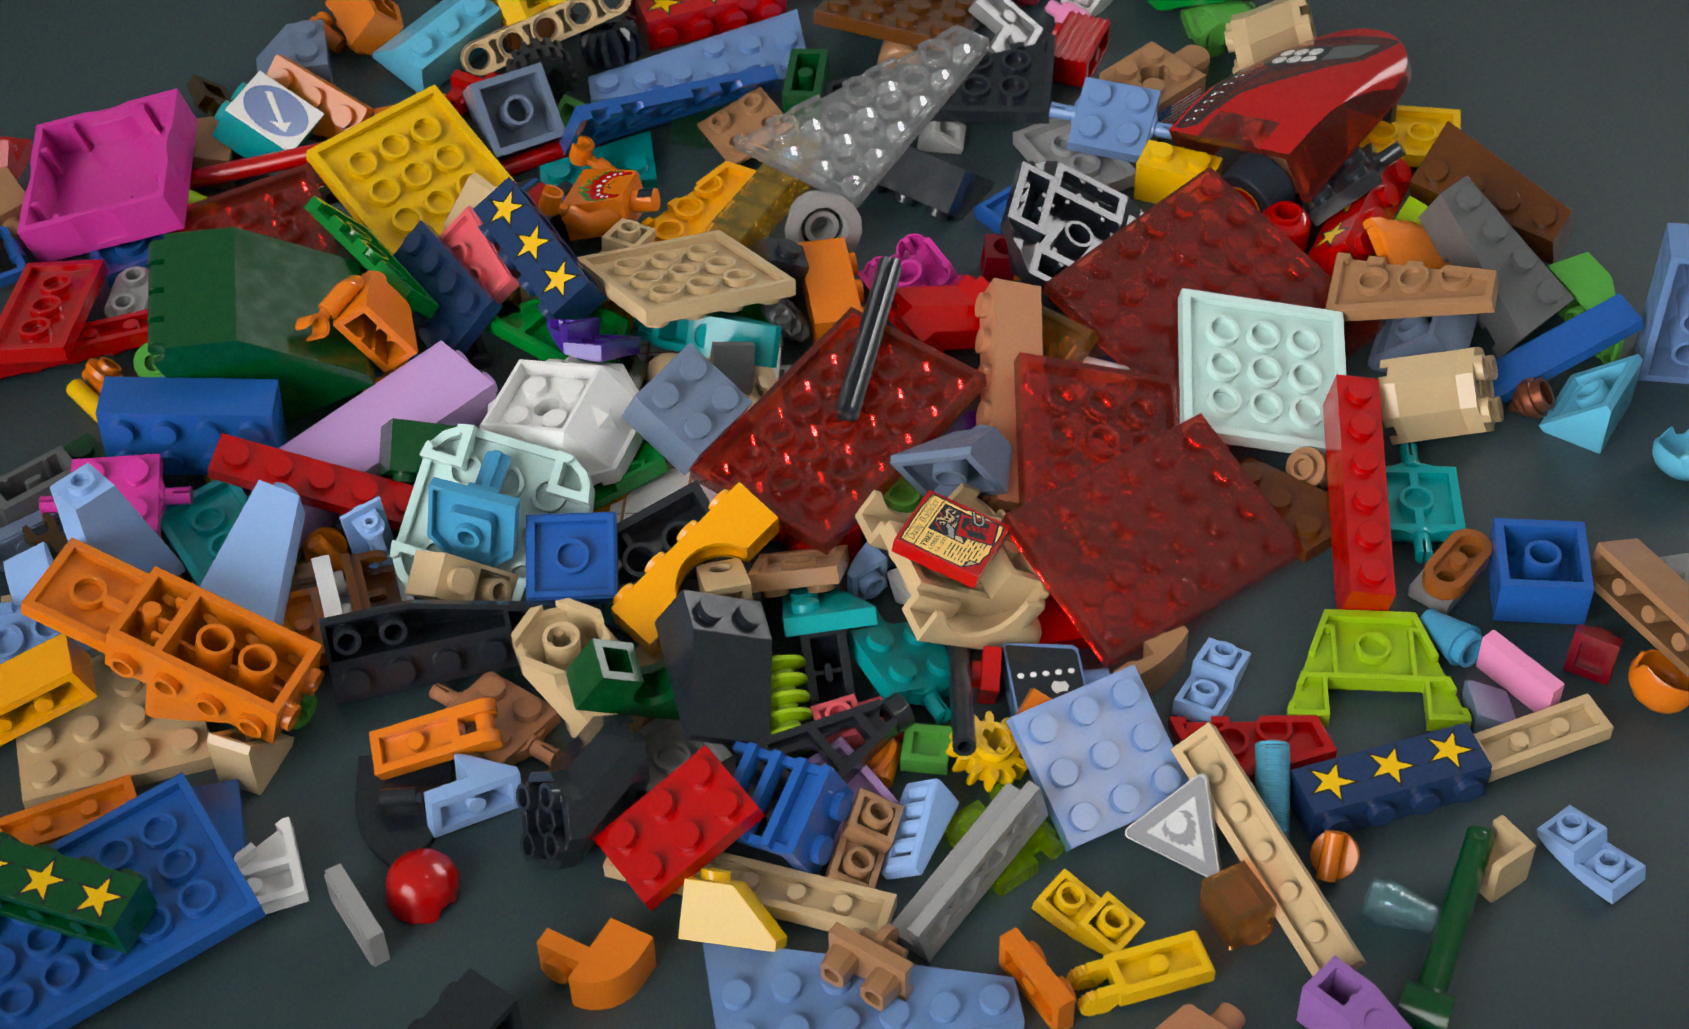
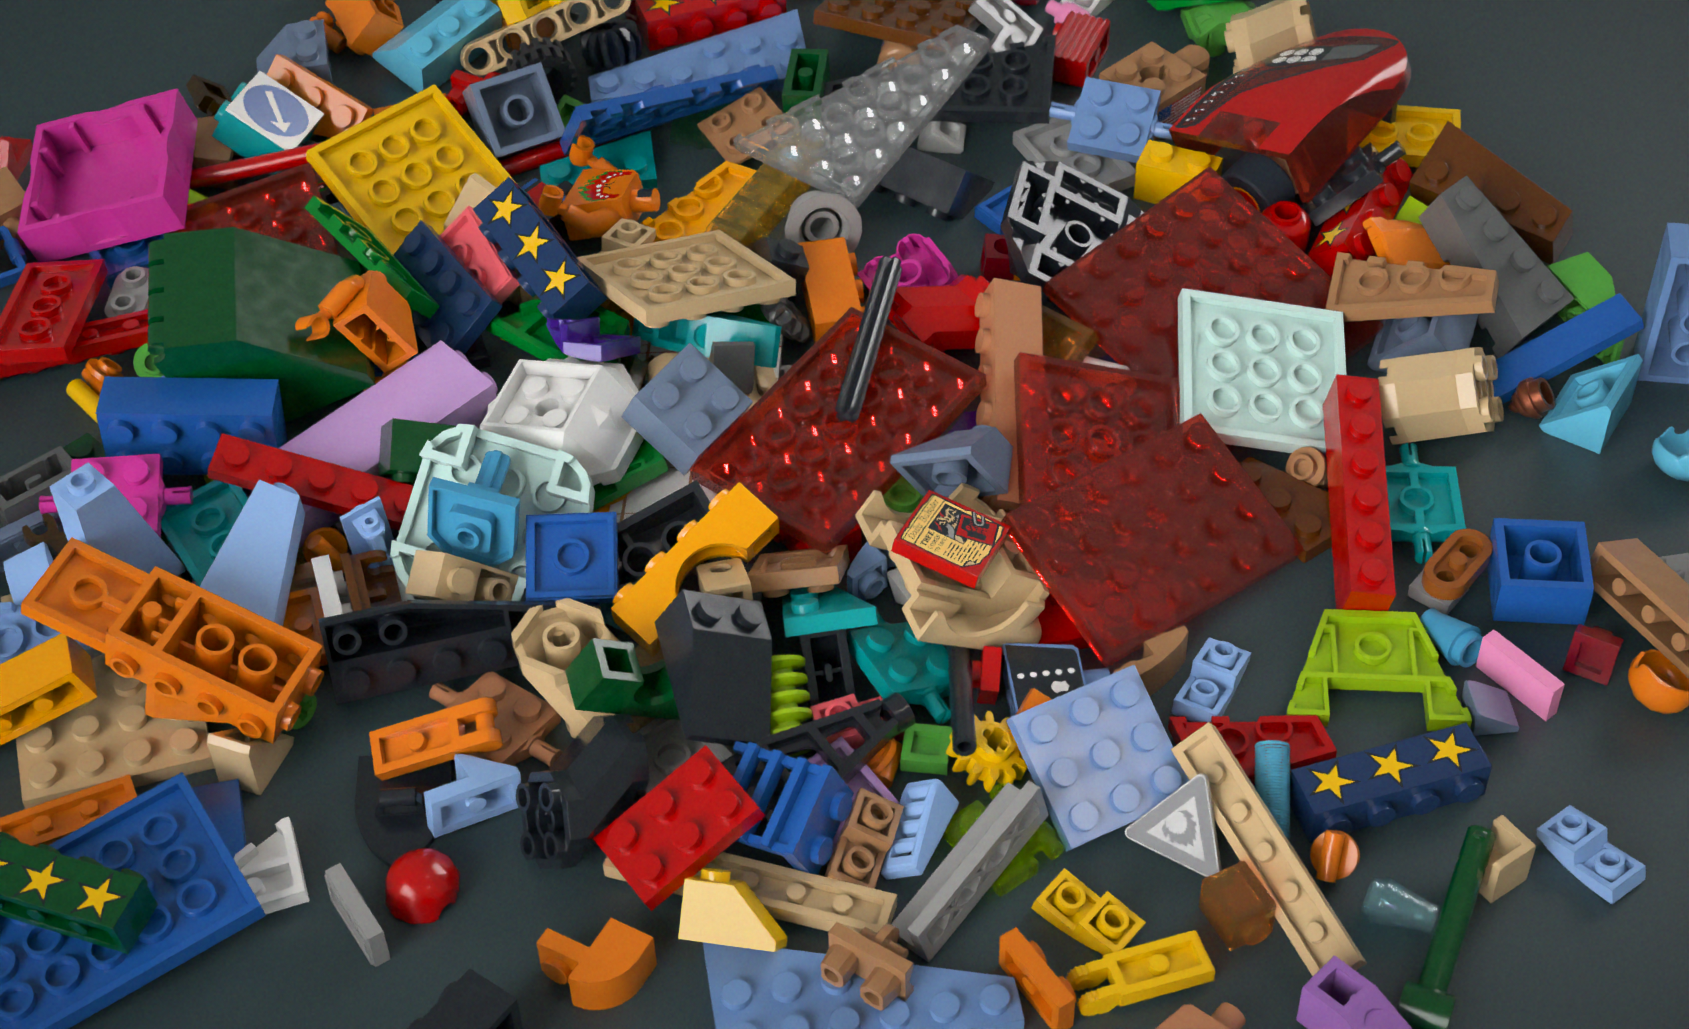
(1544, 736): tan plate -> none

